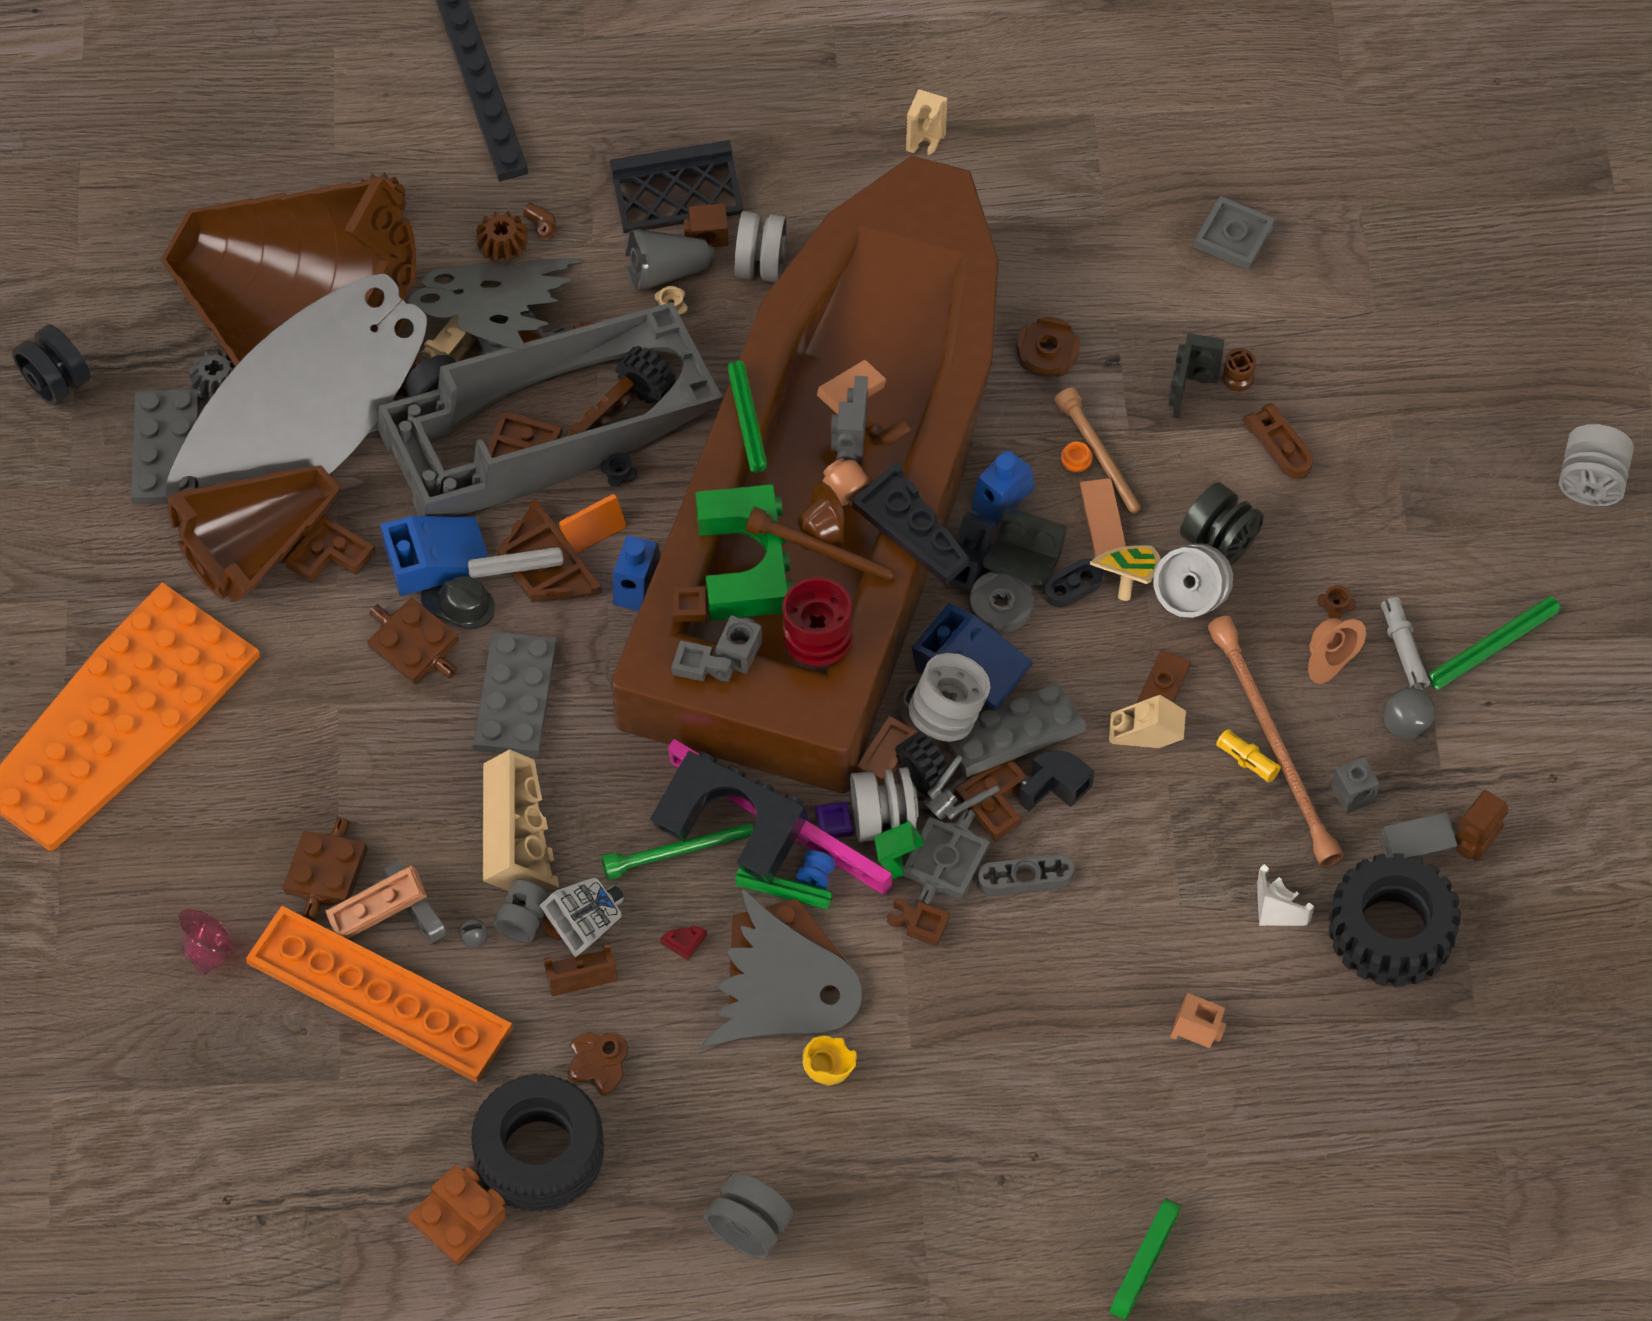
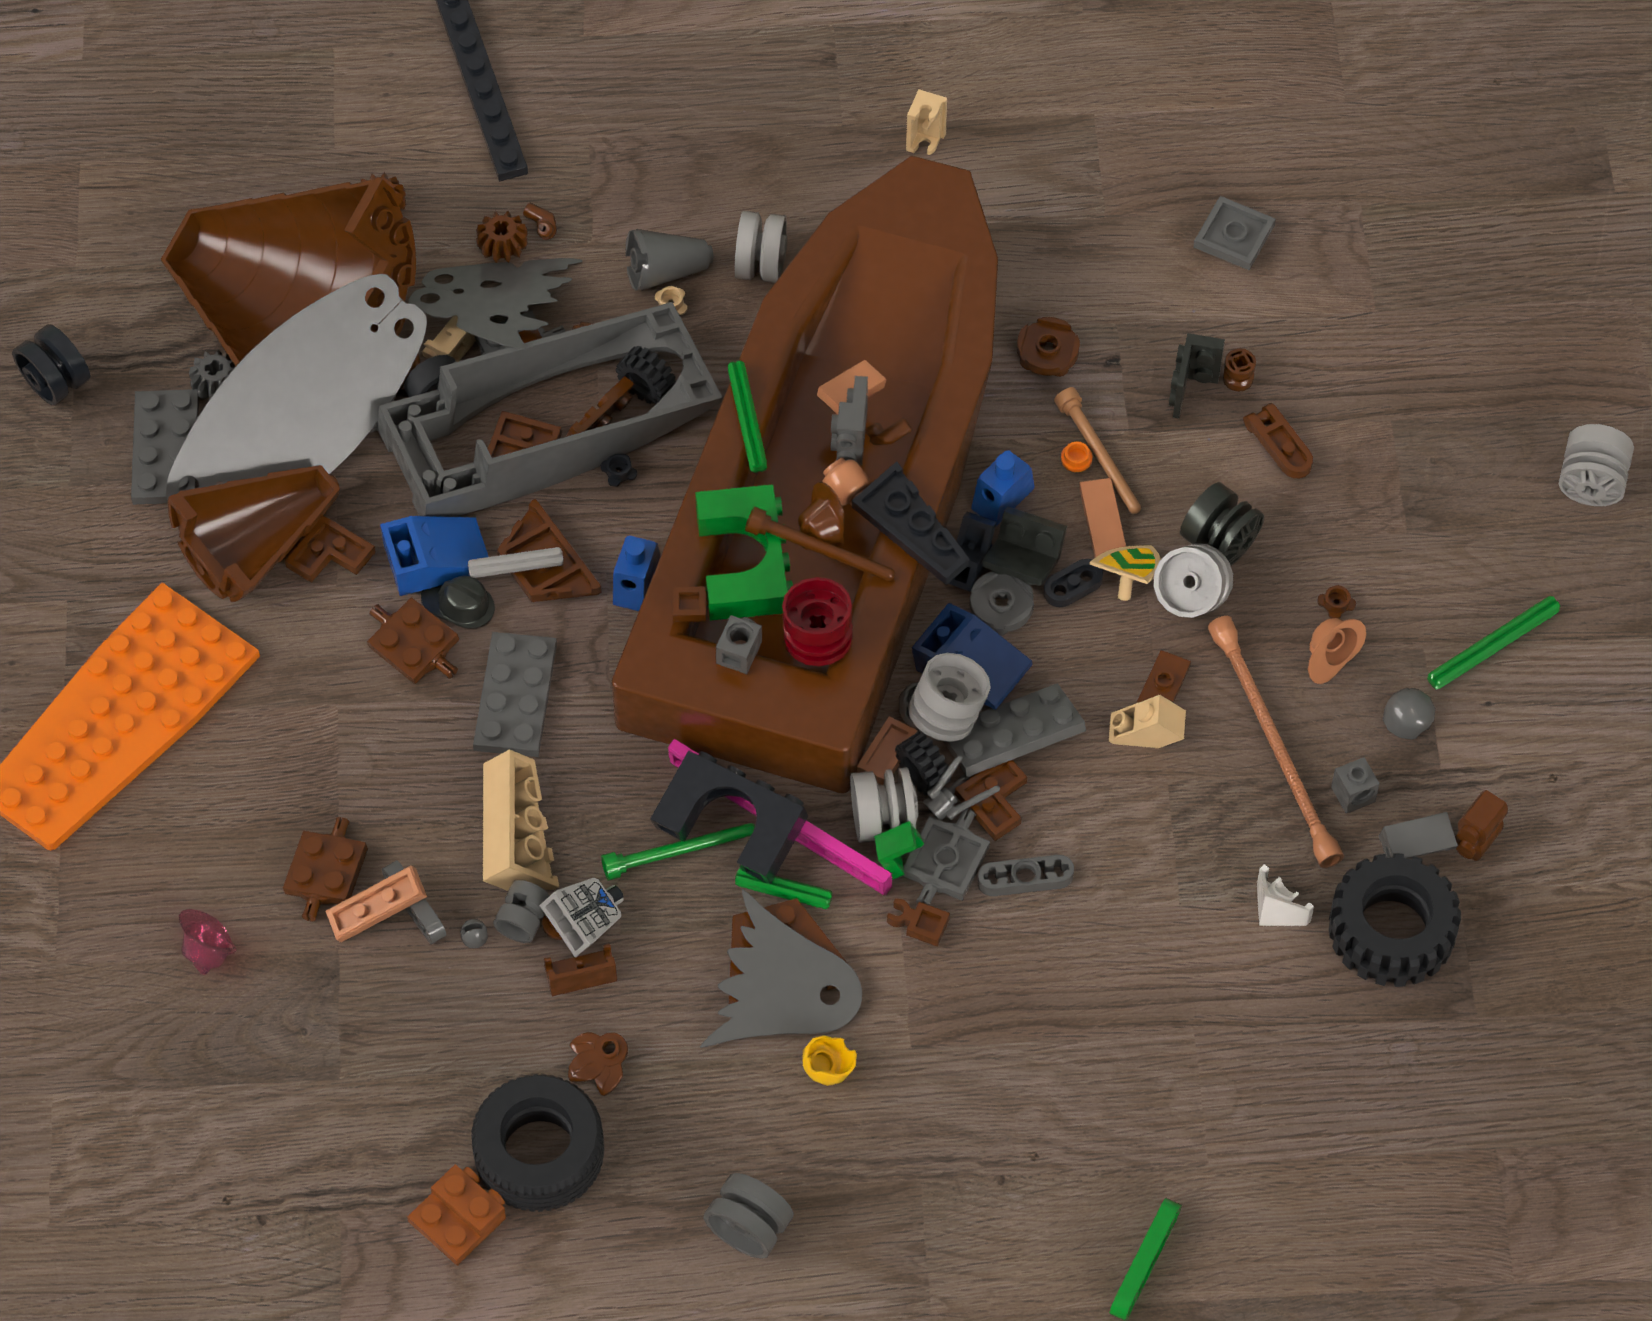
(379, 994): orange plate -> none
(593, 523): orange slope -> none
(666, 165): black fence -> none
(684, 940): dark red tile -> none
(697, 660): dark grey plate -> none
(708, 223): reddish brown brick -> none
(816, 869): blue wheel -> none
(834, 819): dark purple tile -> none
(1056, 772): black brick -> none
(1199, 1021): nougat brick -> none
(1248, 755): yellow pin -> none
(1401, 632): light grey pin -> none

